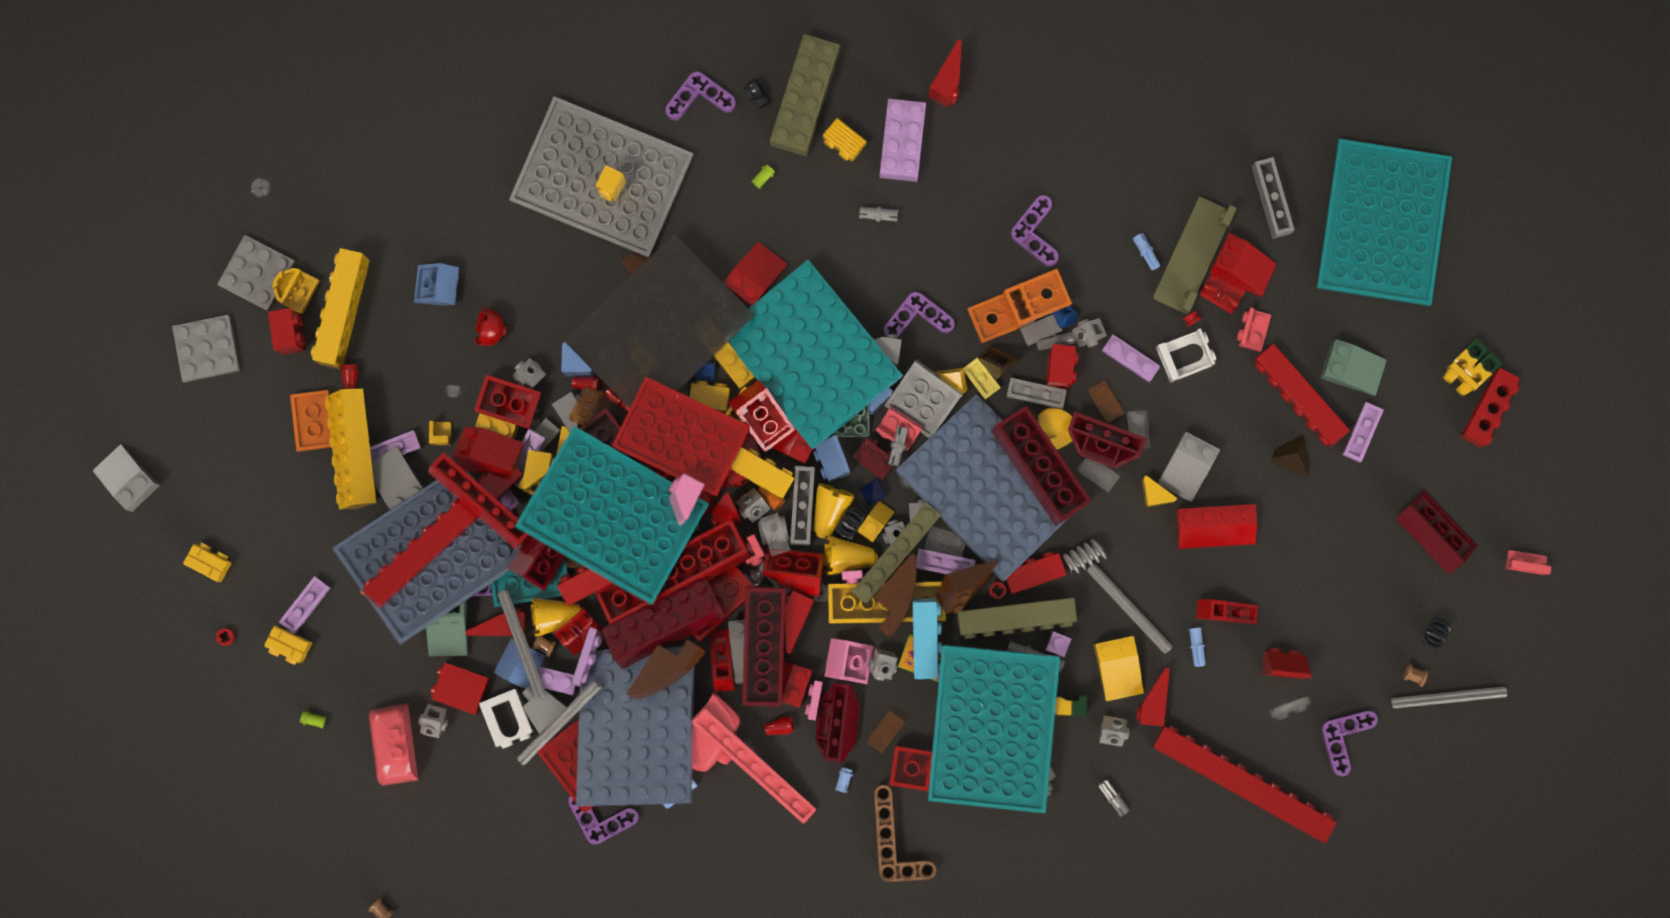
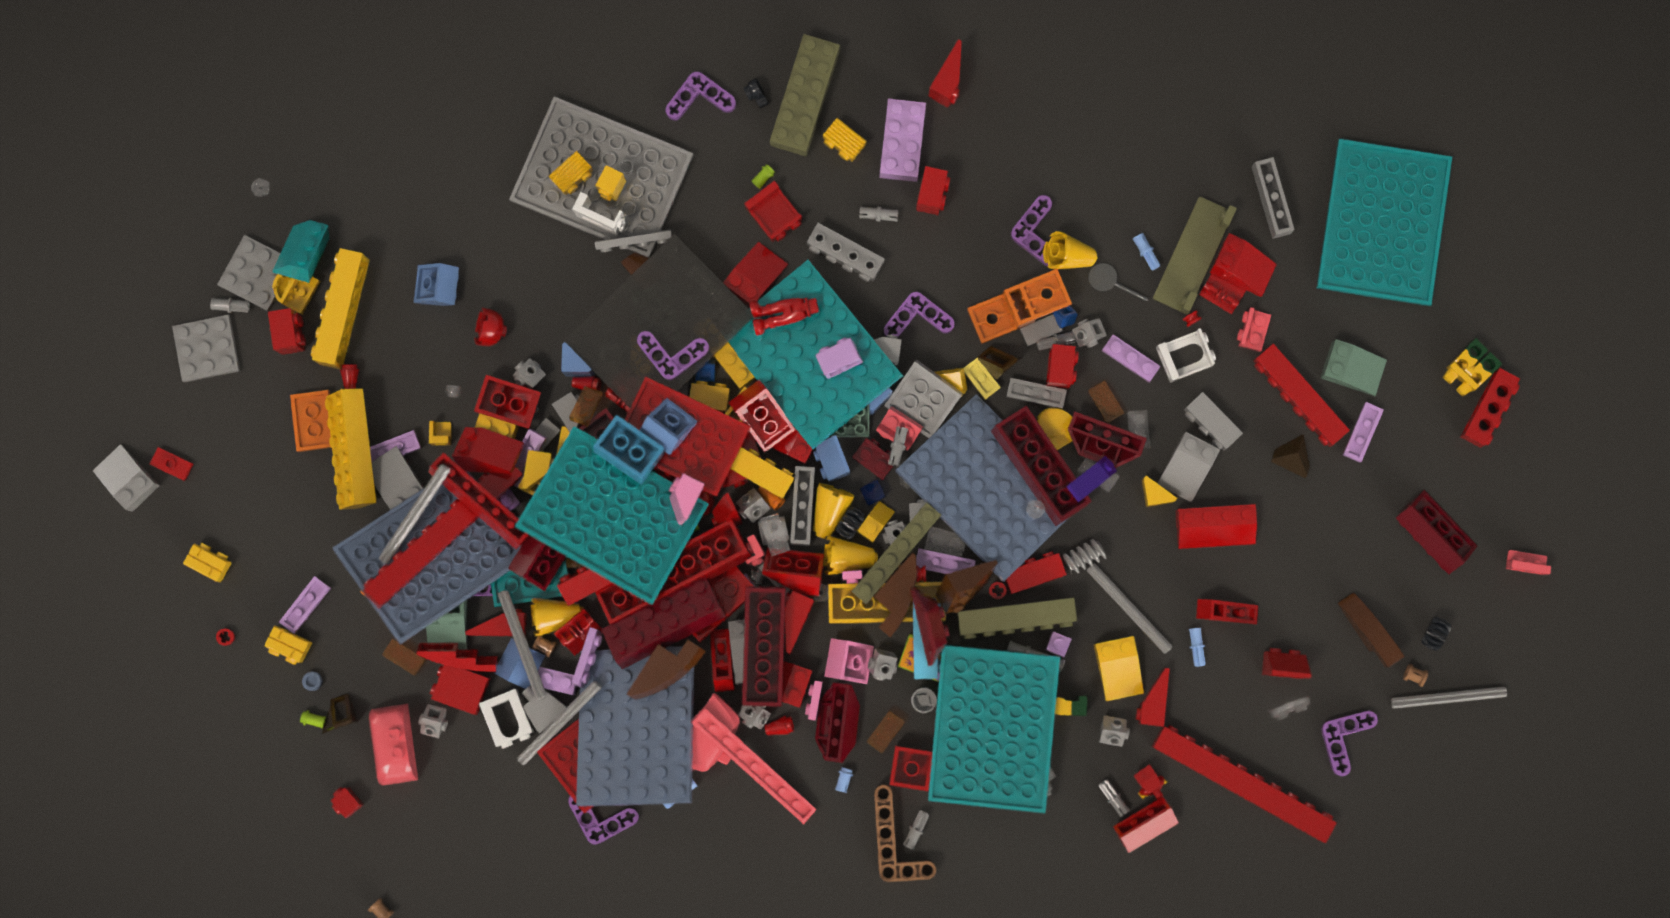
(171, 464): none -> red plate
(230, 305): none -> light grey axle
(302, 250): none -> teal slope
(312, 681): none -> sand blue tile
(340, 714): none -> dark brown slope
(345, 802): none -> red brick
(403, 657): none -> clear orange plate
(414, 514): none -> light grey axle
(450, 655): none -> red slope
(571, 173): none -> yellow brick
(582, 211): none -> white panel
(626, 241): none -> light grey plate
(629, 449): none -> dark azure brick
(668, 425): none -> medium blue slope
(674, 361): none -> medium lavender beam
(754, 716): none -> light grey brick
(773, 212): none -> red panel
(793, 311): none -> red piece
(838, 357): none -> lavender brick
(846, 252): none -> light grey brick
(916, 830): none -> light grey axle
(921, 574): none -> red bush
(923, 700): none -> light grey wheel
(930, 624): none -> dark red wedge
(931, 191): none -> red brick
(1035, 512): none -> clear plate
(1067, 252): none -> yellow cone
(1092, 478): none -> dark purple slope
(1104, 277): none -> dark grey piece
(1145, 824): none -> brick
(1149, 782): none -> red piece
(1212, 422): none -> light grey brick
(1370, 630): none -> reddish brown slope

